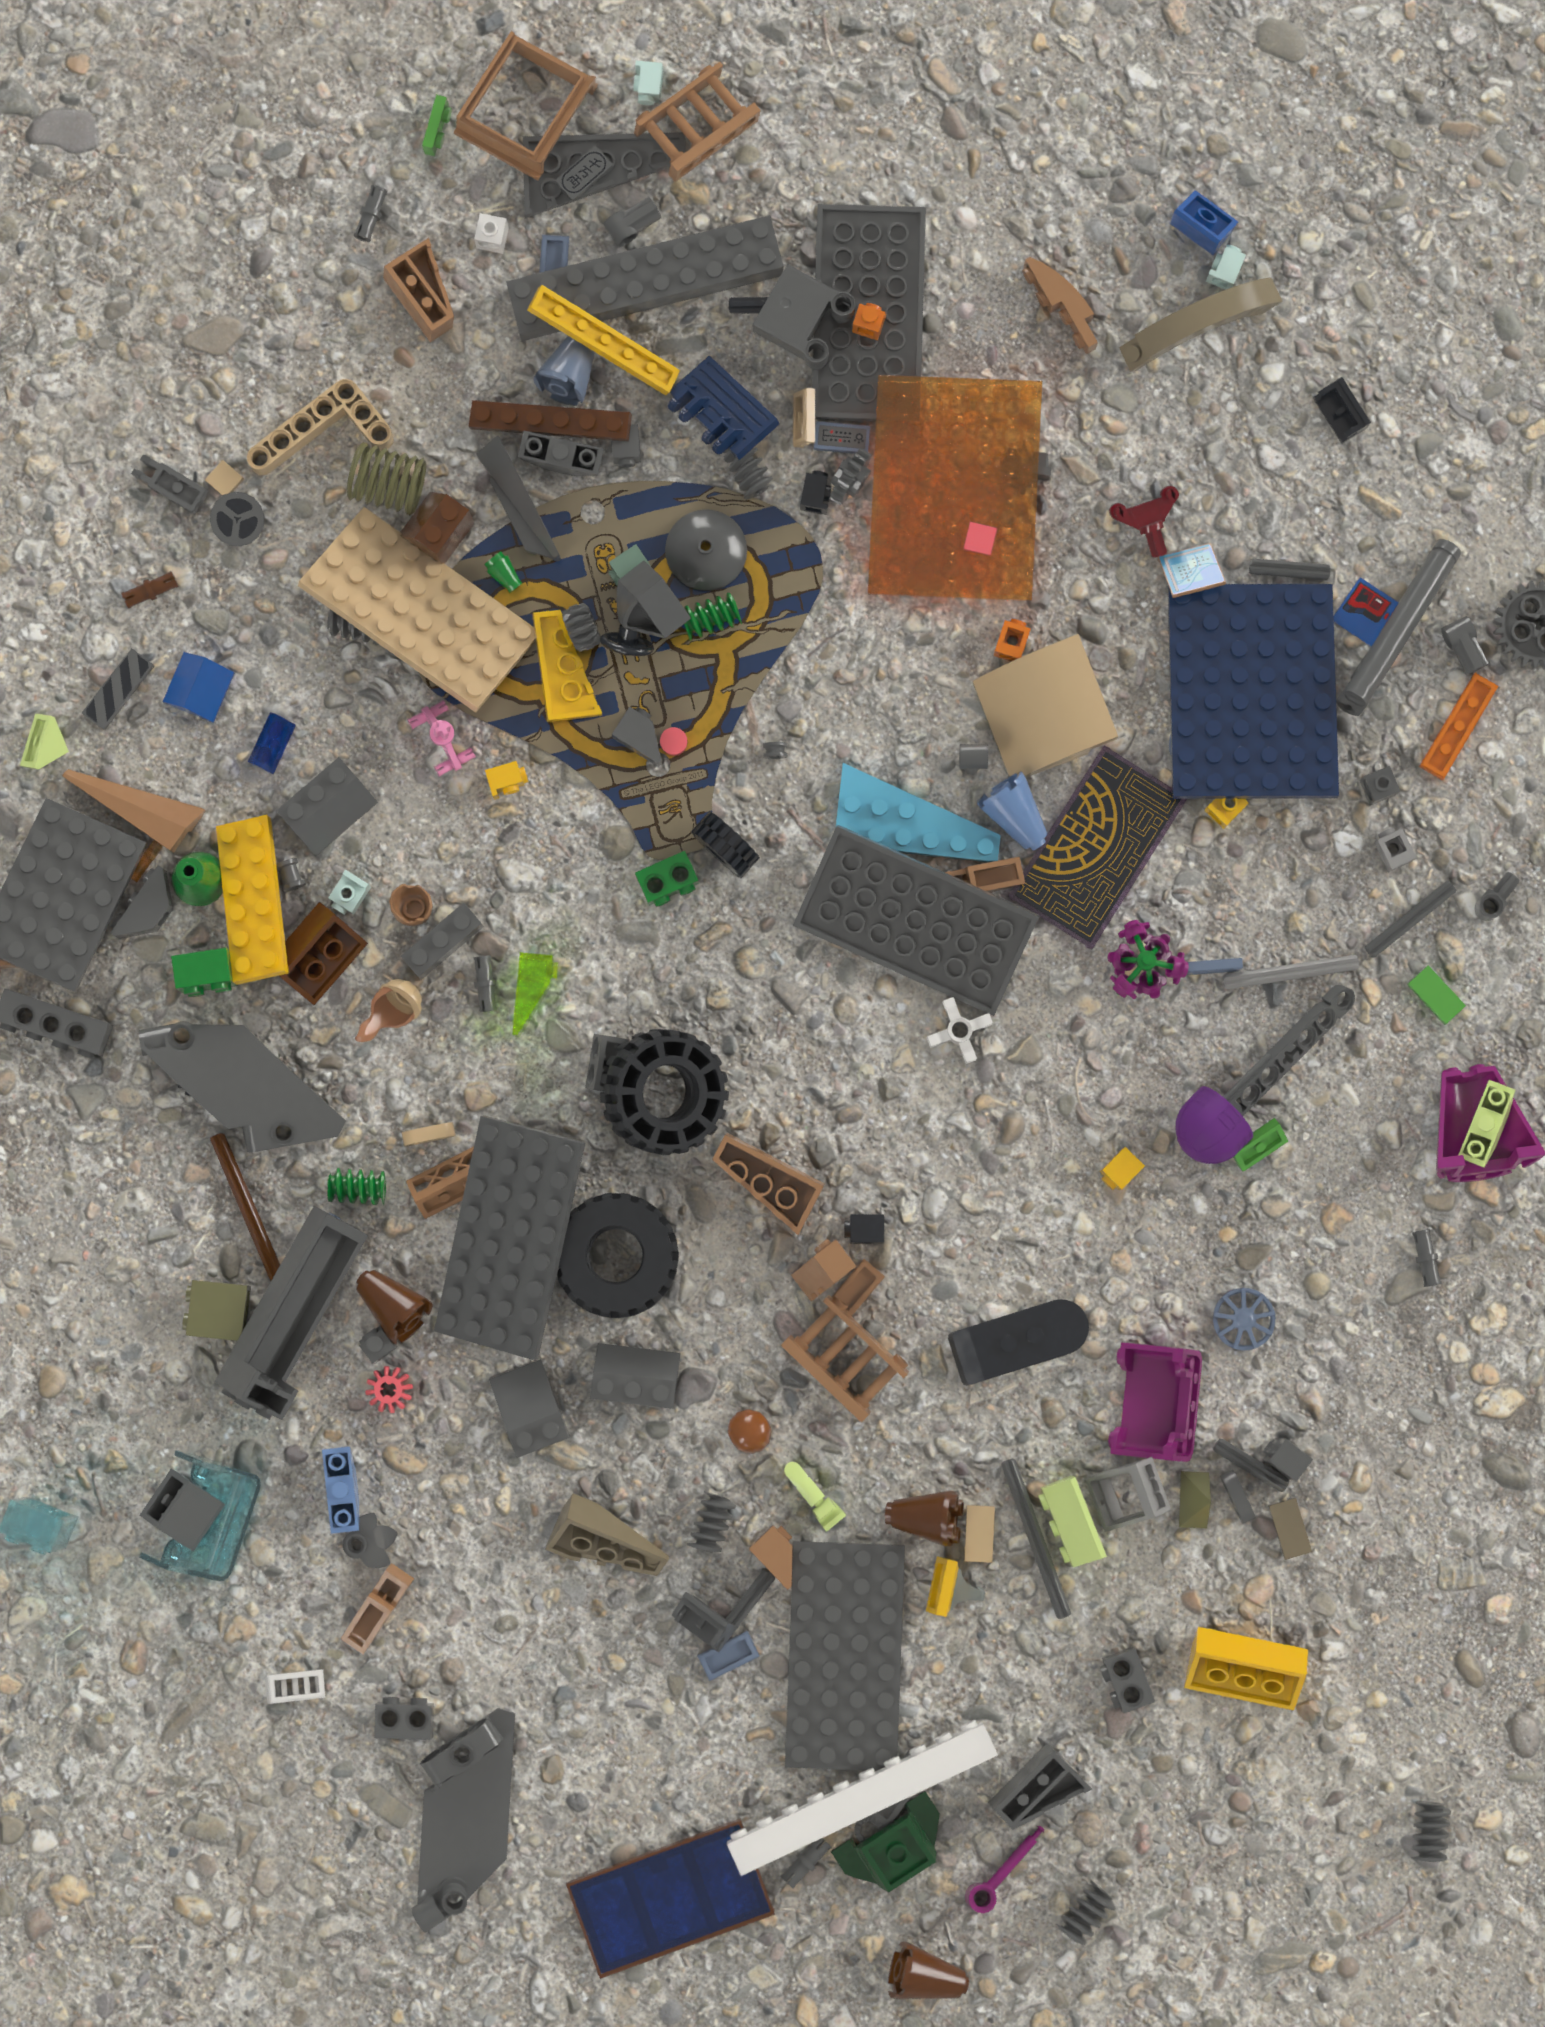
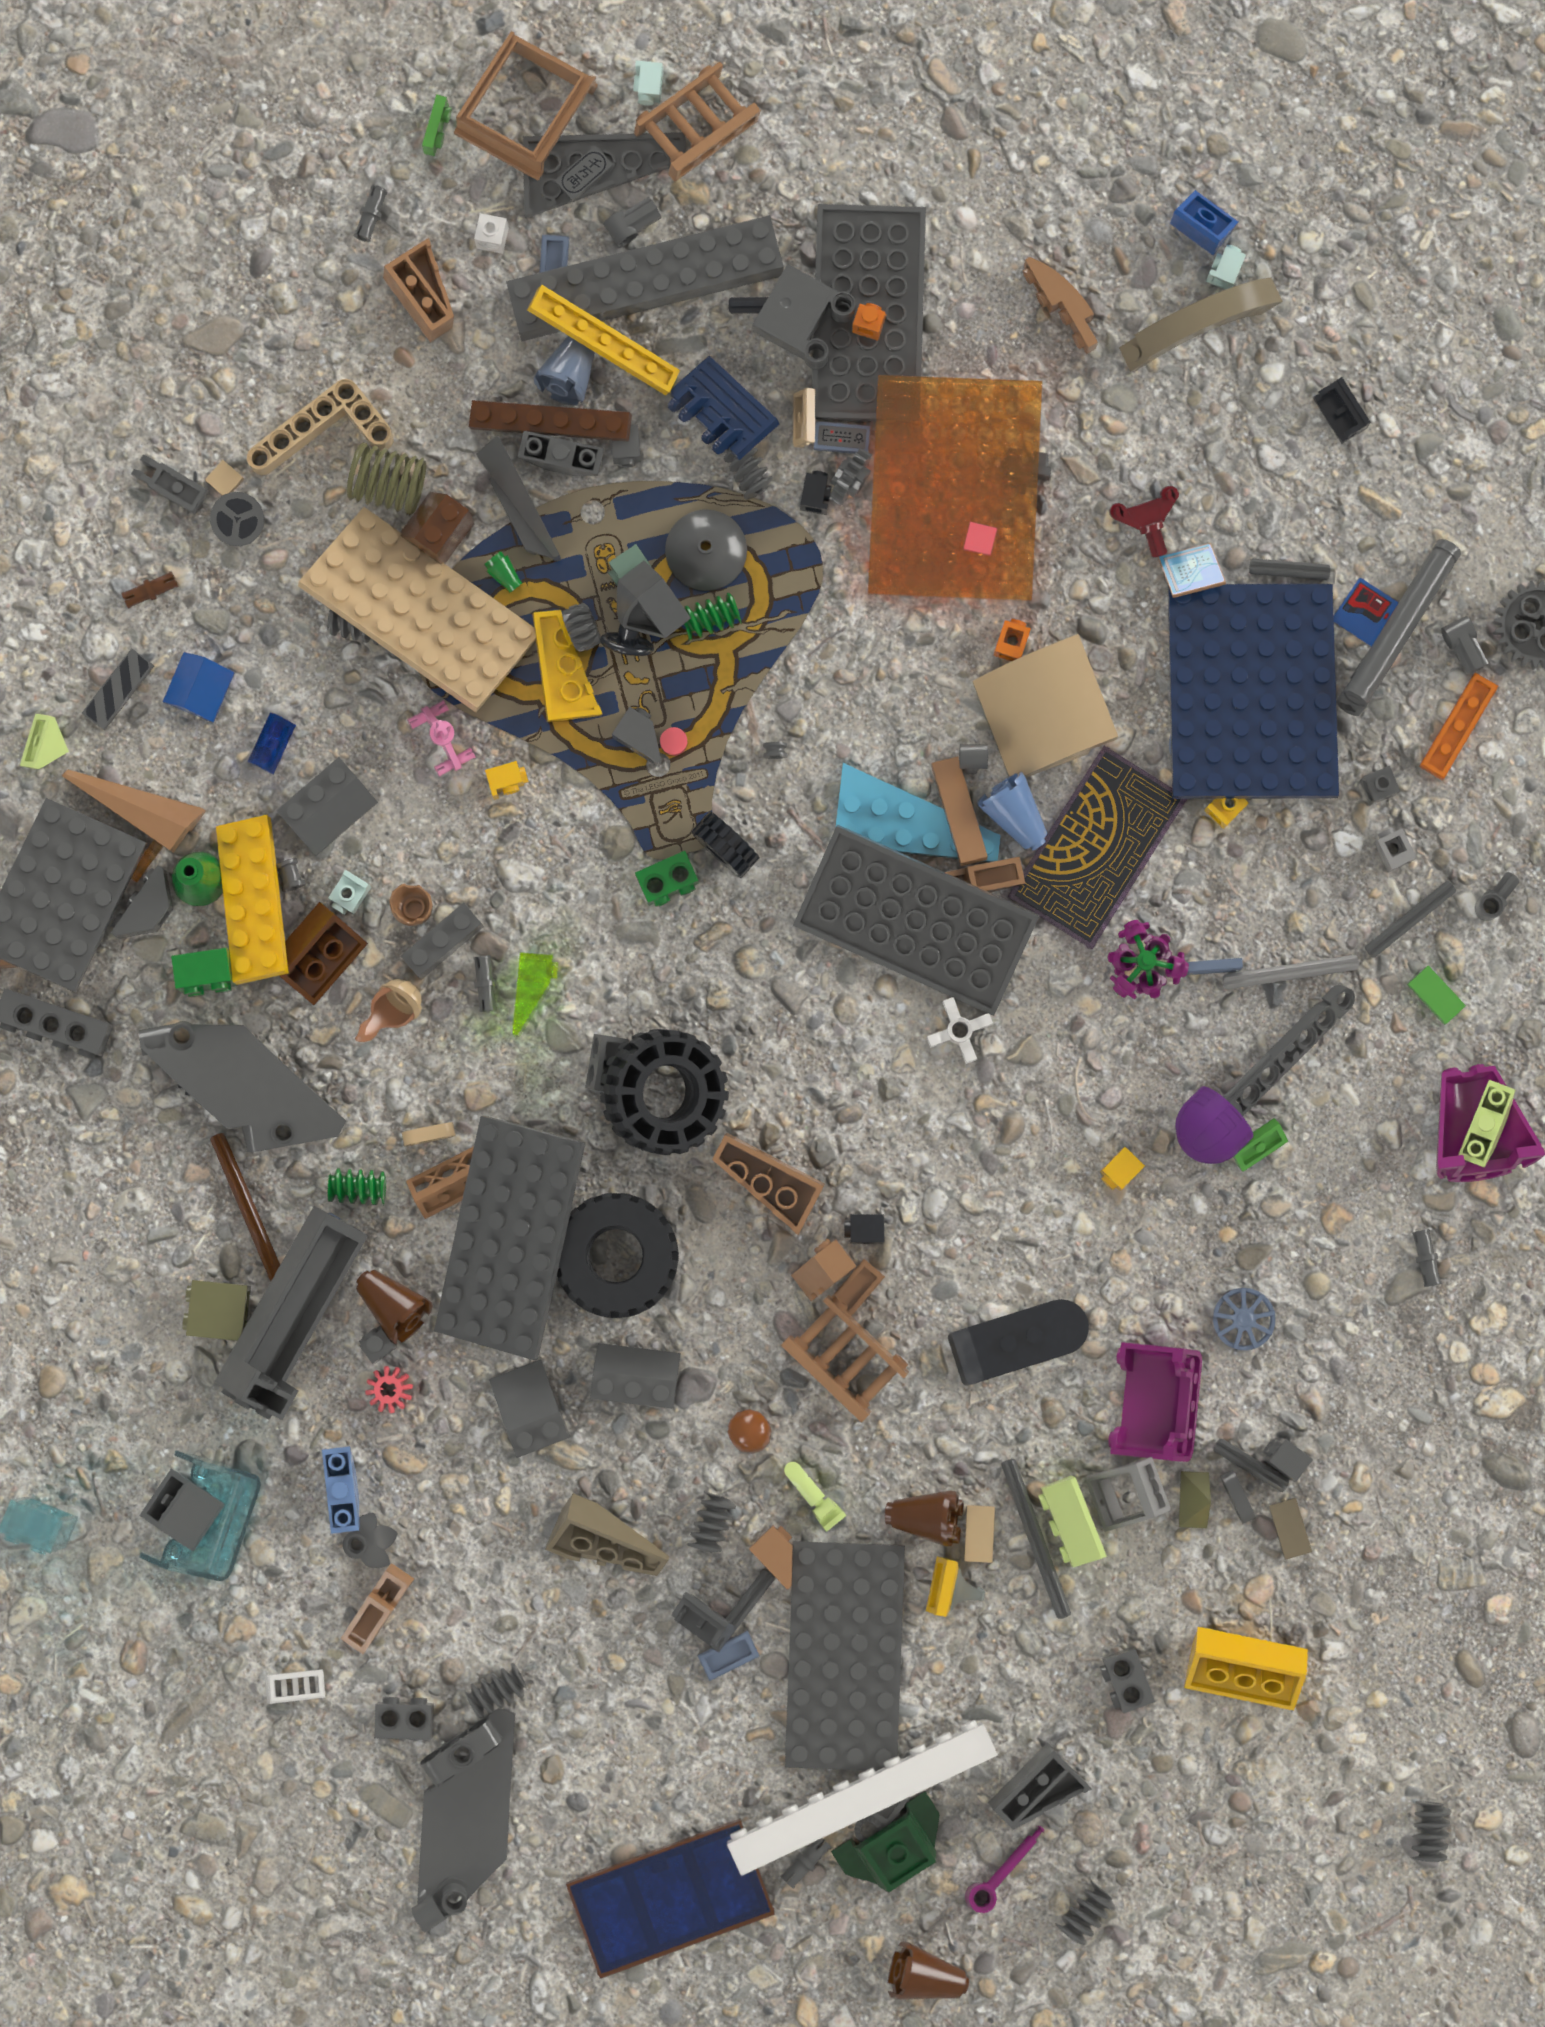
(496, 1691): none -> dark grey piece
(959, 811): none -> medium nougat tile

